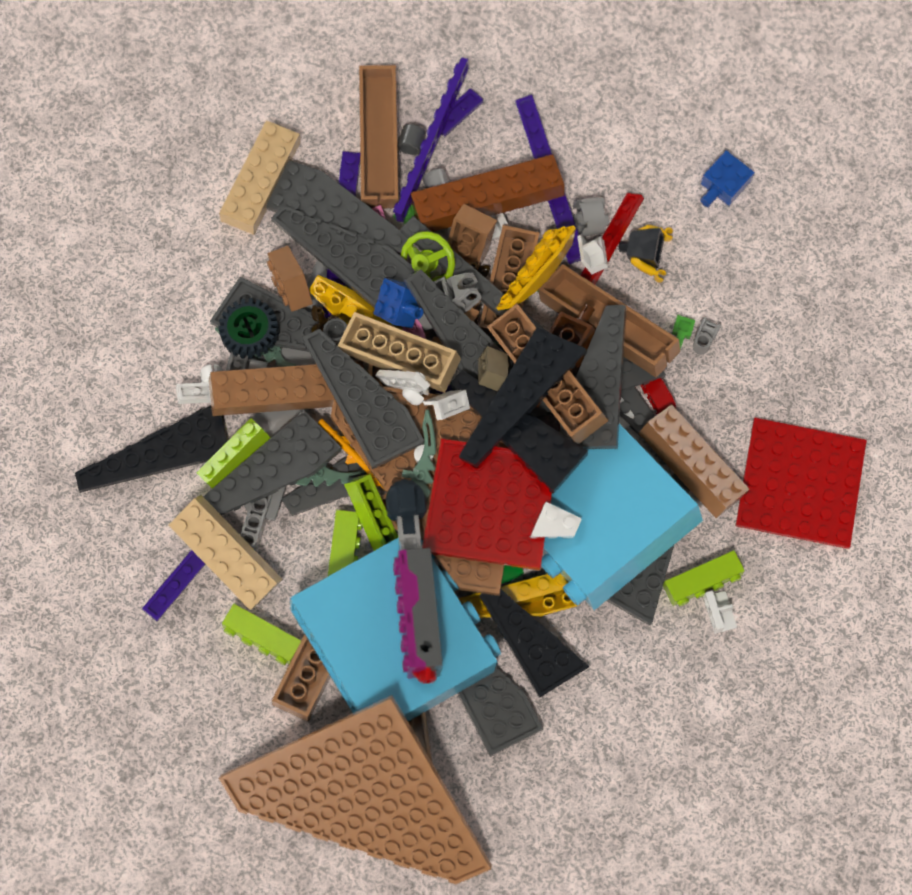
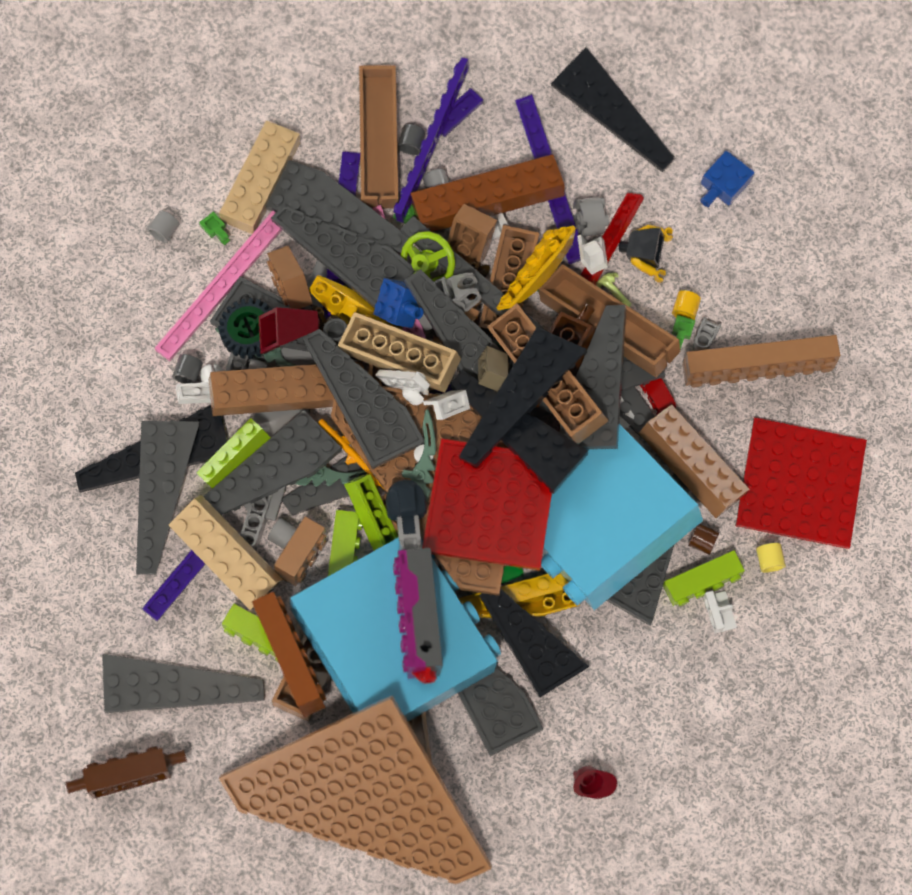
(126, 773): none -> reddish brown brick
(151, 685): none -> dark grey wing
(163, 226): none -> light grey piece
(163, 465): none -> dark grey wing
(187, 369): none -> dark grey piece
(214, 226): none -> bright green plate
(218, 288): none -> bright pink plate
(281, 533): none -> light grey piece
(284, 326): none -> dark red slope
(289, 654): none -> dark orange brick
(301, 551): none -> medium nougat brick
(555, 523): white wing -> none
(594, 782): none -> dark red piece
(598, 95): none -> black wing
(606, 281): none -> yellowish green piece
(686, 304): none -> yellow piece
(704, 539): none -> reddish brown piece
(761, 360): none -> medium nougat piece
(770, 557): none -> light yellow piece

